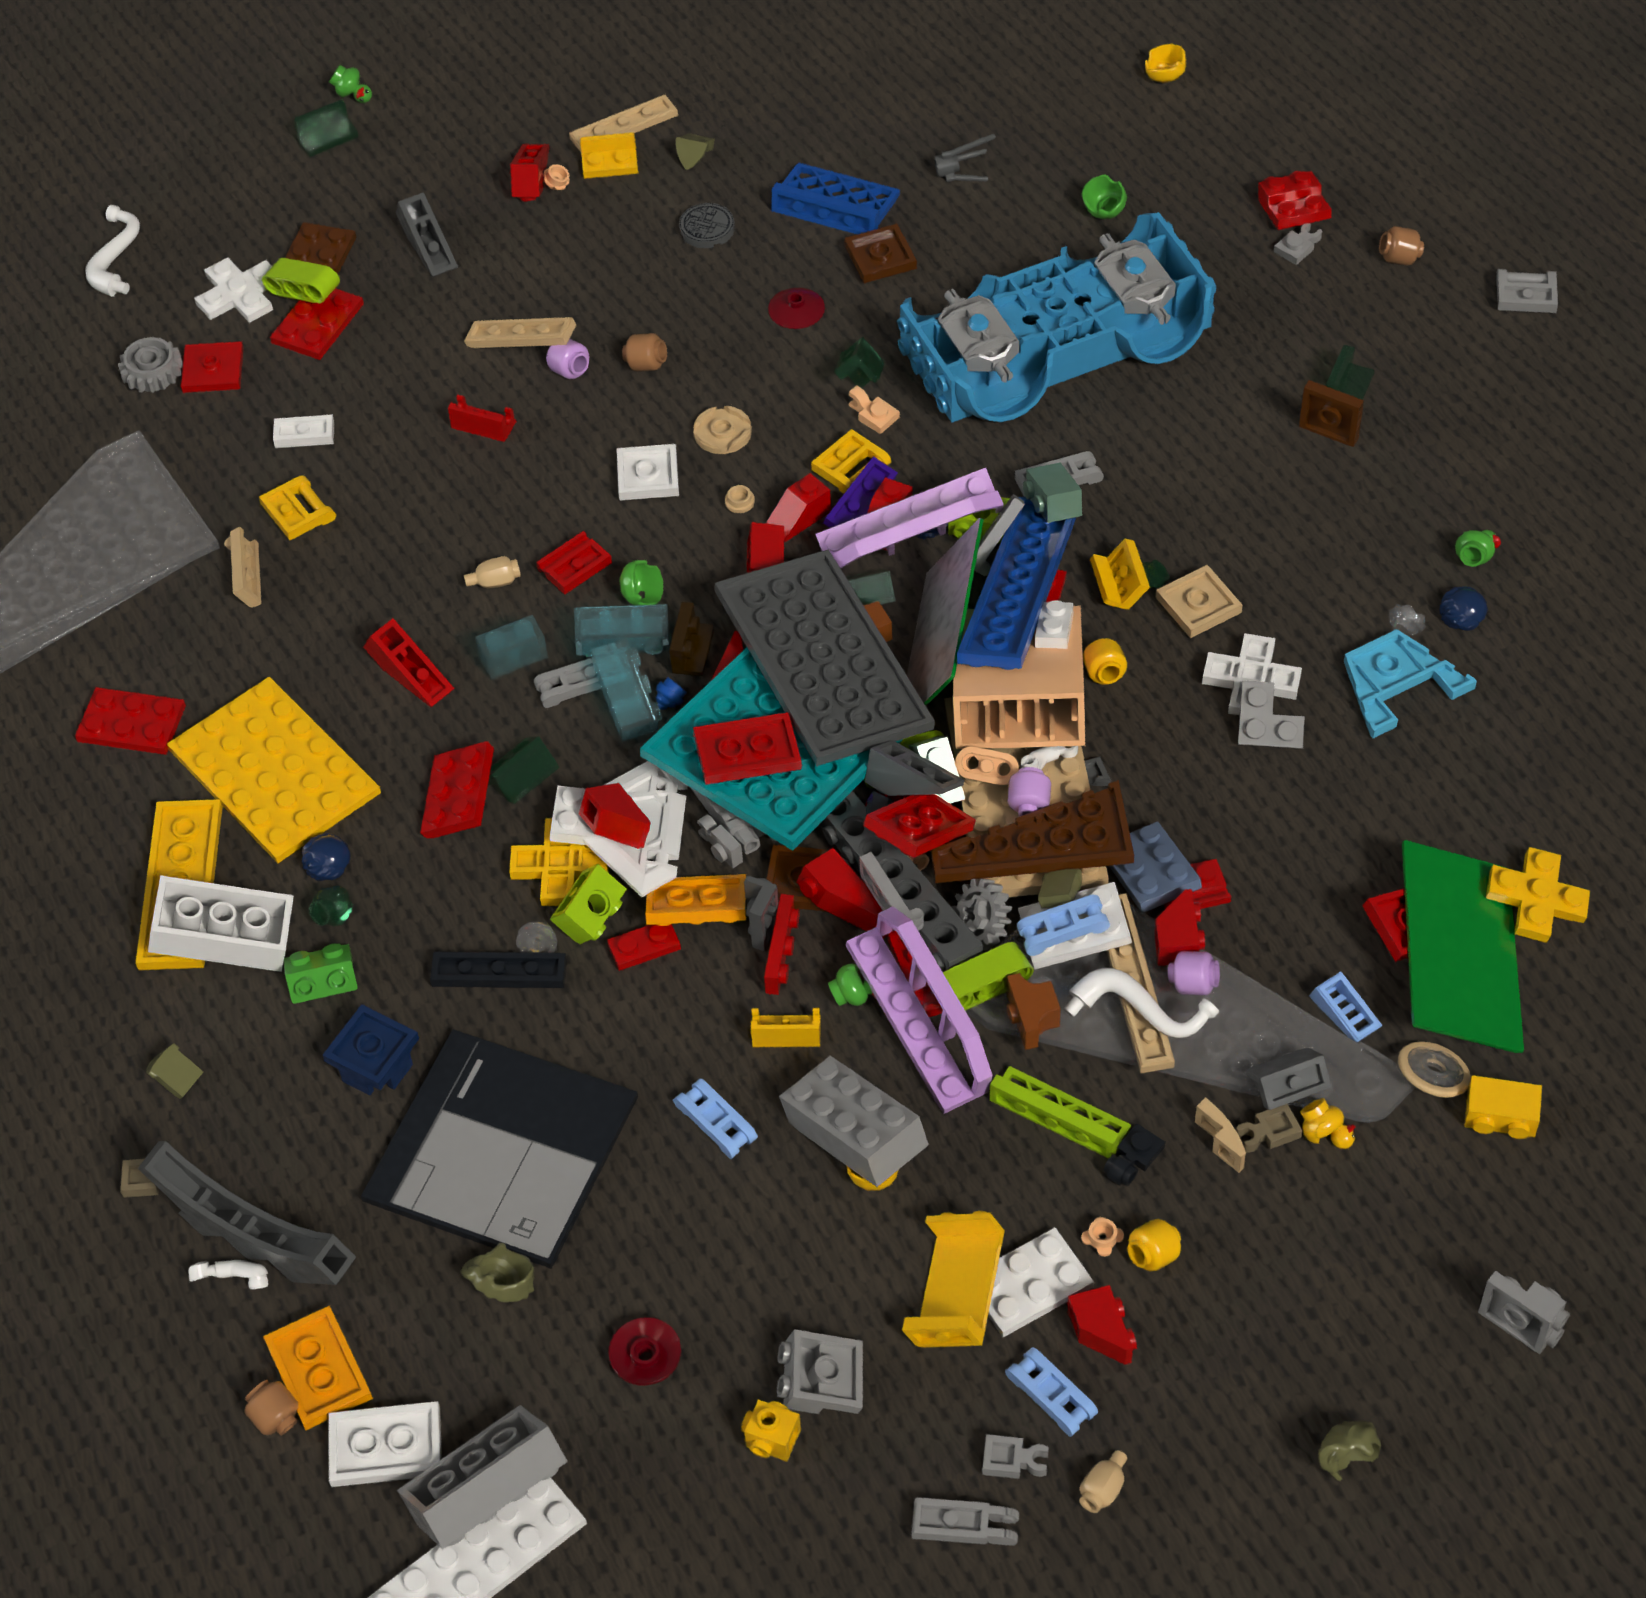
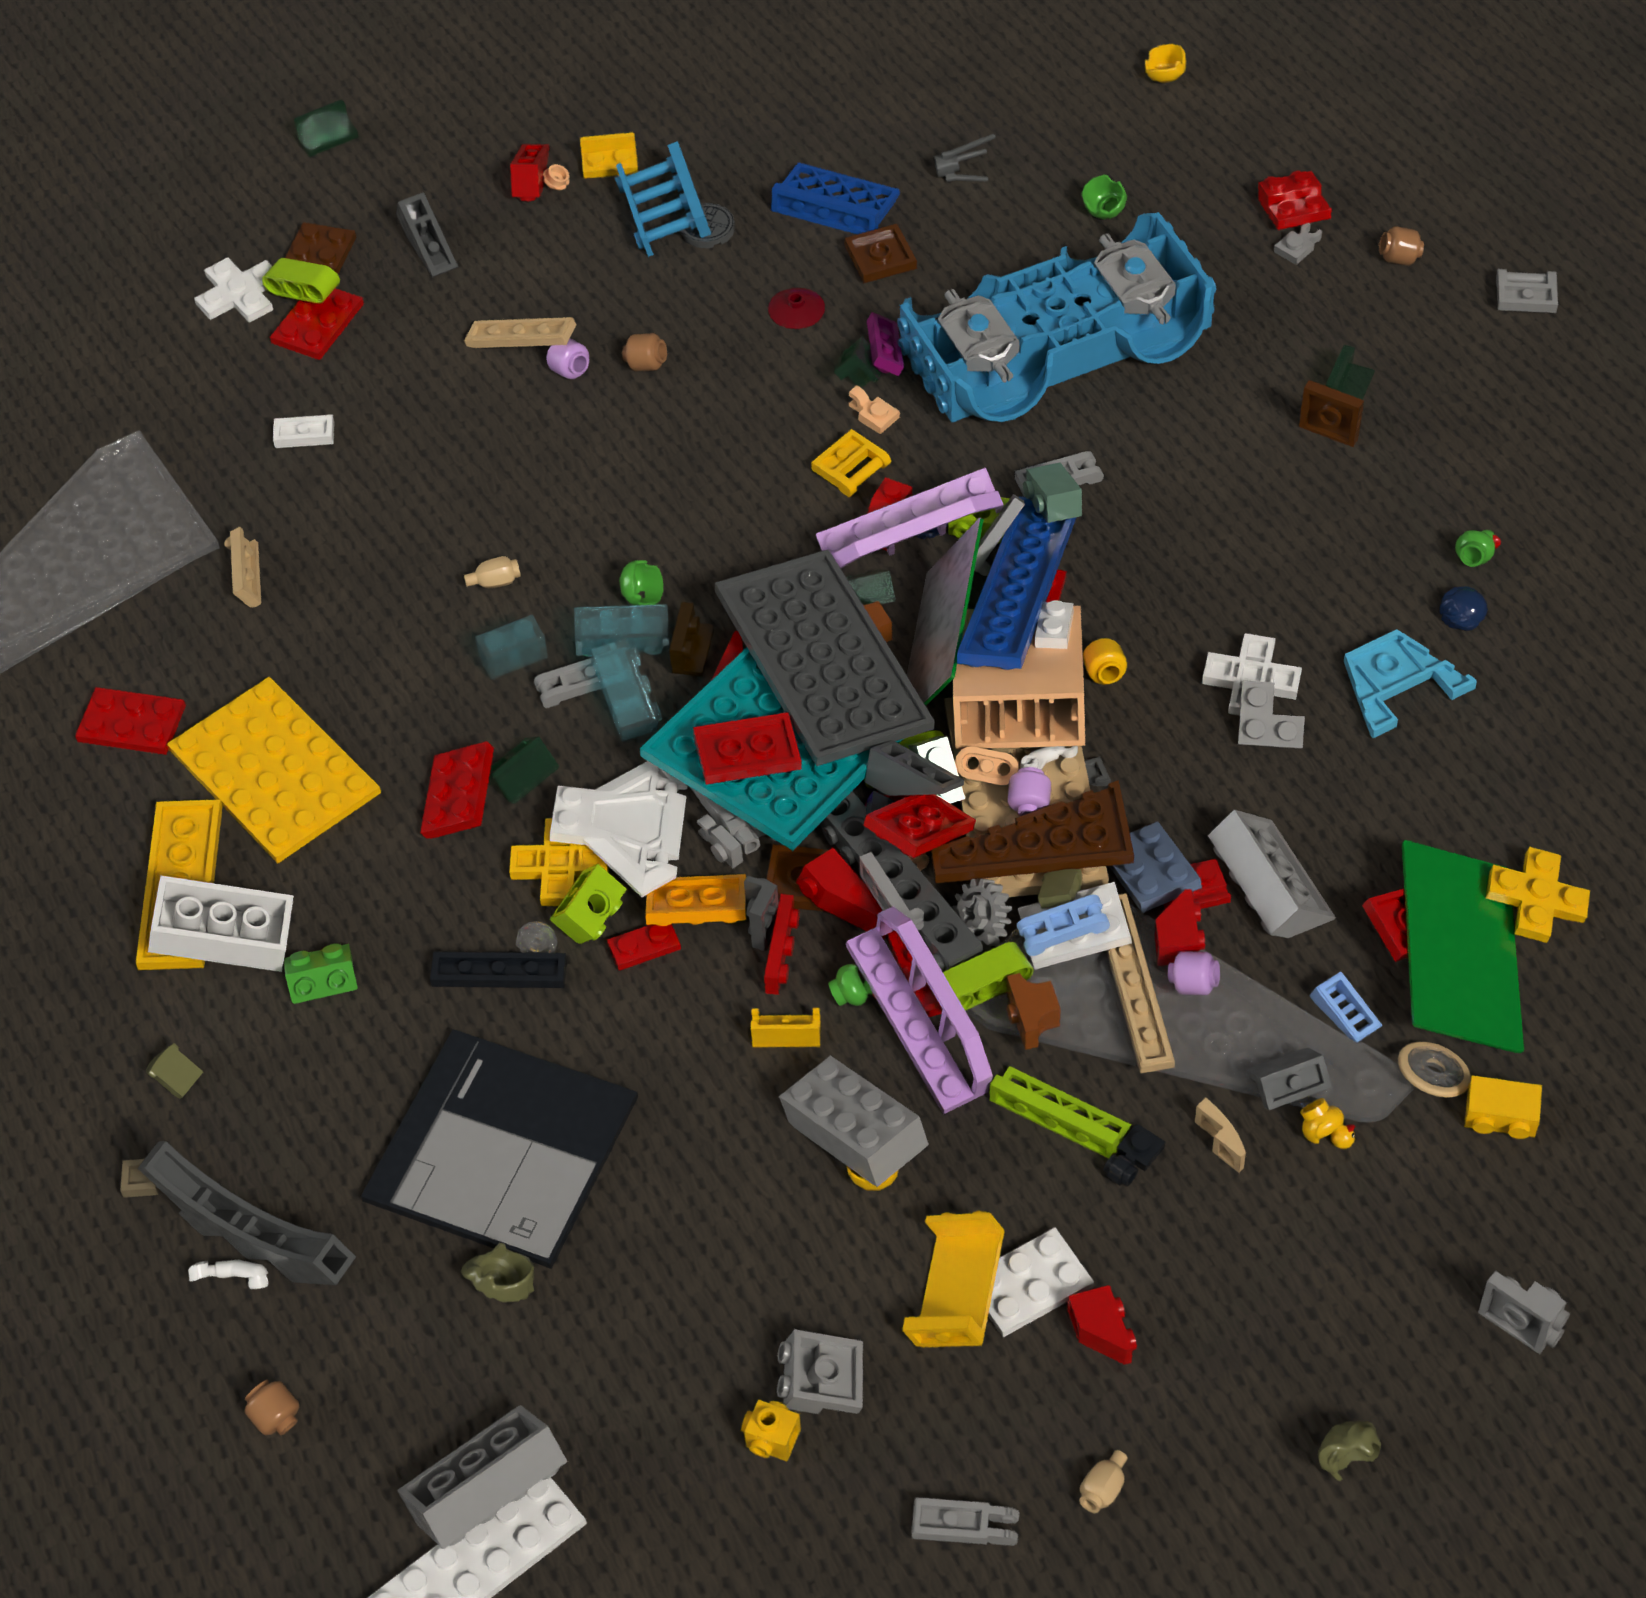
(96, 268): white animal -> none
(150, 364): light grey gear -> none
(212, 367): red plate -> none
(290, 513): yellow plate -> none
(317, 1367): light orange plate -> none
(325, 857): dark blue hair -> none
(331, 906): clear green animal -> none
(347, 82): bright green animal -> none
(372, 1051): dark blue panel -> none
(383, 1443): white plate -> none
(407, 663): red slope -> none
(481, 421): red hinge -> none
(574, 562): red plate -> none
(614, 815): red slope -> none
(629, 120): tan tile -> none
(644, 1336): dark red dish -> none
(647, 472): white plate -> none
(669, 694): blue plate -> none
(687, 200): none -> dark azure fence
(692, 149): olive tile -> none
(715, 1117): light blue plate -> none
(729, 435): tan tile -> none
(739, 499): tan plate -> none
(764, 546): red hinge -> none
(801, 506): red slope -> none
(858, 496): dark purple plate -> none
(884, 344): none -> magenta plate
(1006, 1456): light grey plate -> none
(1051, 1391): light blue plate -> none
(1106, 980): white animal -> none
(1106, 1227): light nougat plate -> none
(1120, 575): yellow bracket -> none
(1154, 1245): yellow head -> none
(1156, 573): clear green plate -> none
(1198, 601): tan plate -> none
(1269, 875): none -> light grey slope
(1271, 1126): dark tan plate -> none
(1406, 620): clear plate -> none

